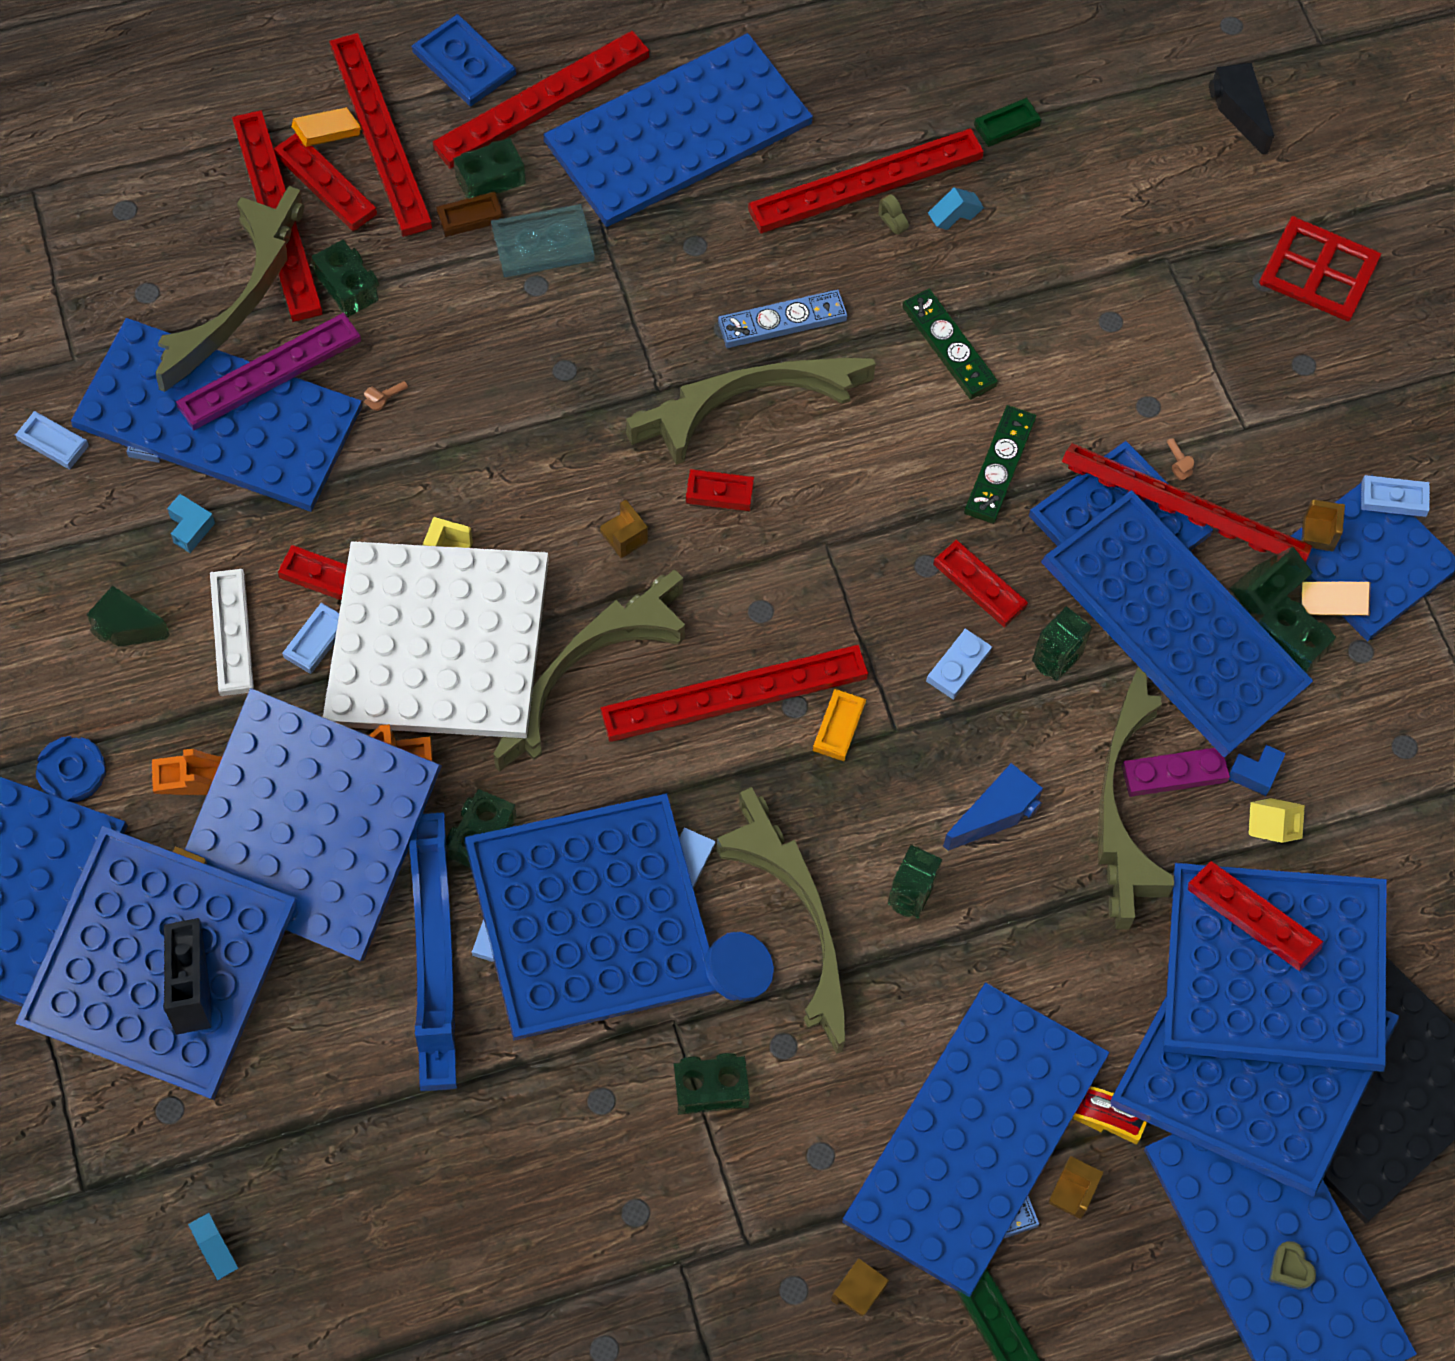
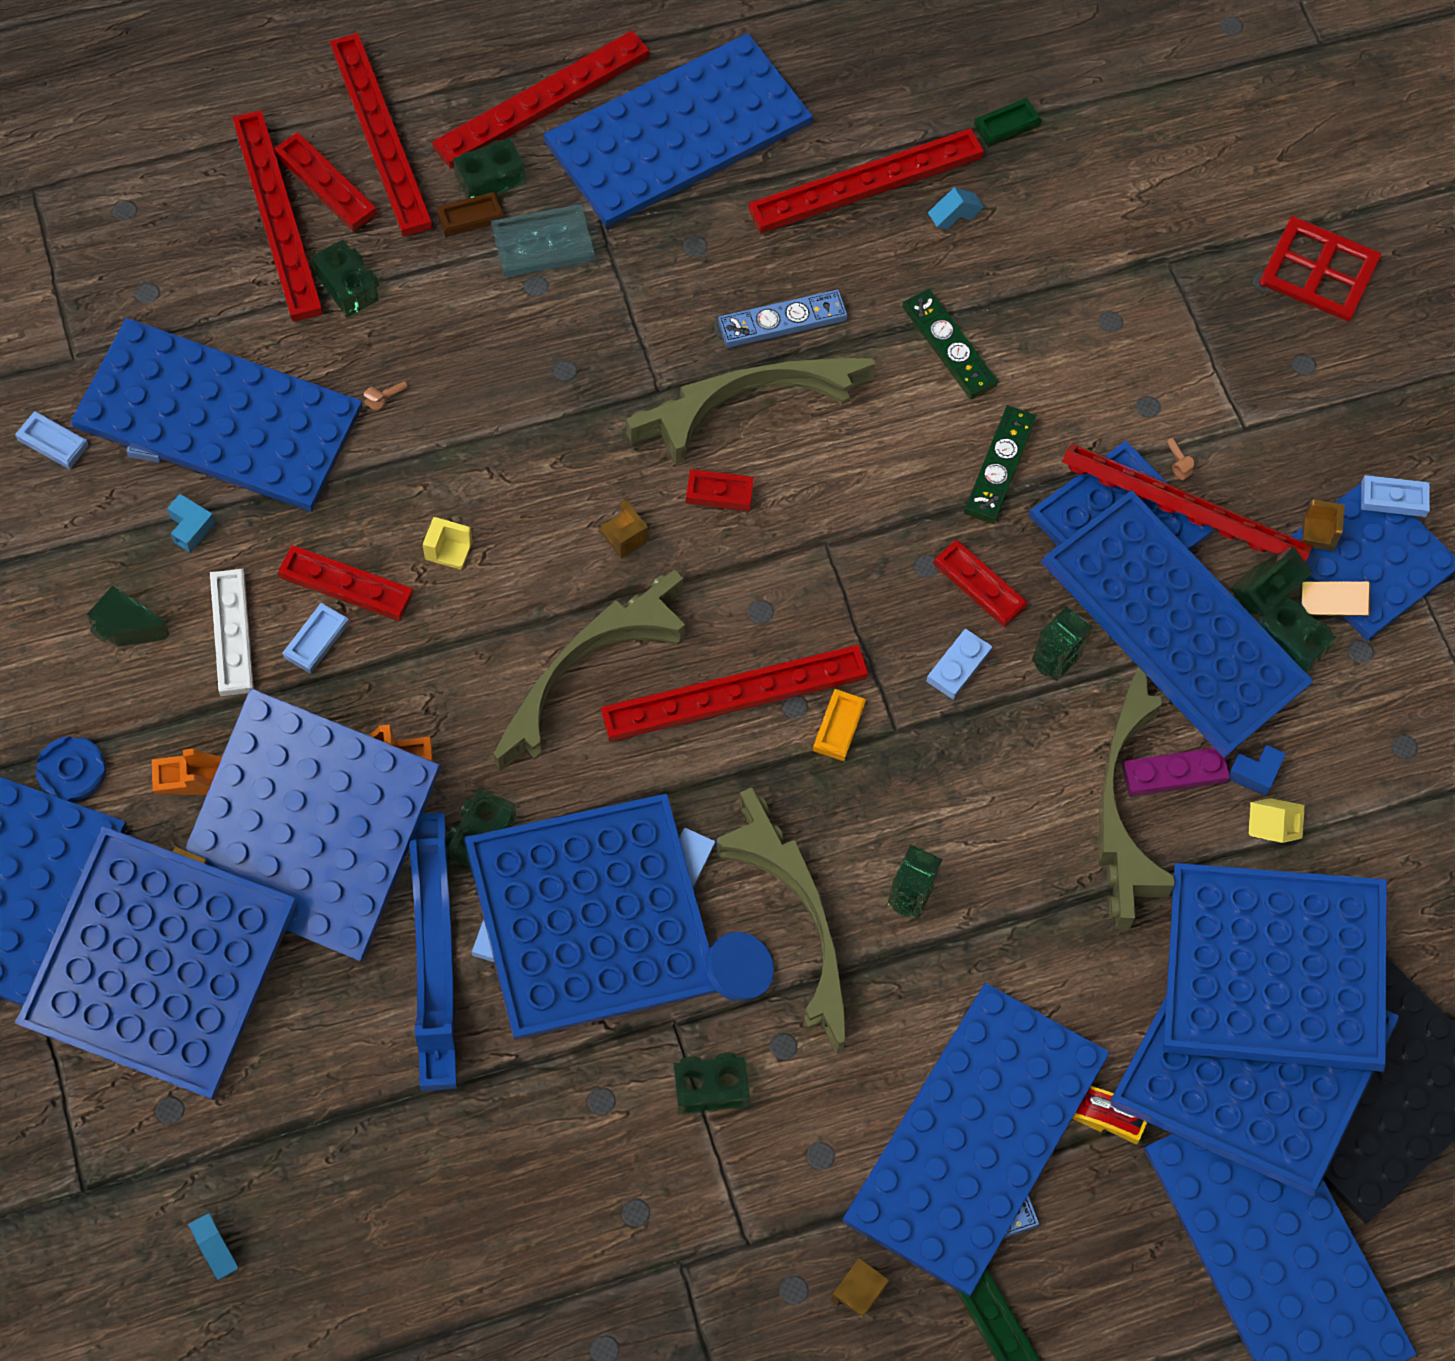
(186, 977): black slope -> none
(268, 371): magenta tile -> none
(269, 233): olive slope -> none
(326, 126): light orange tile -> none
(437, 639): white plate -> none
(464, 60): blue tile -> none
(892, 215): olive tile -> none
(998, 808): blue slope -> none
(1075, 1187): pearl gold panel -> none
(1242, 103): black slope -> none
(1255, 916): red plate -> none
(1291, 1268): olive tile -> none

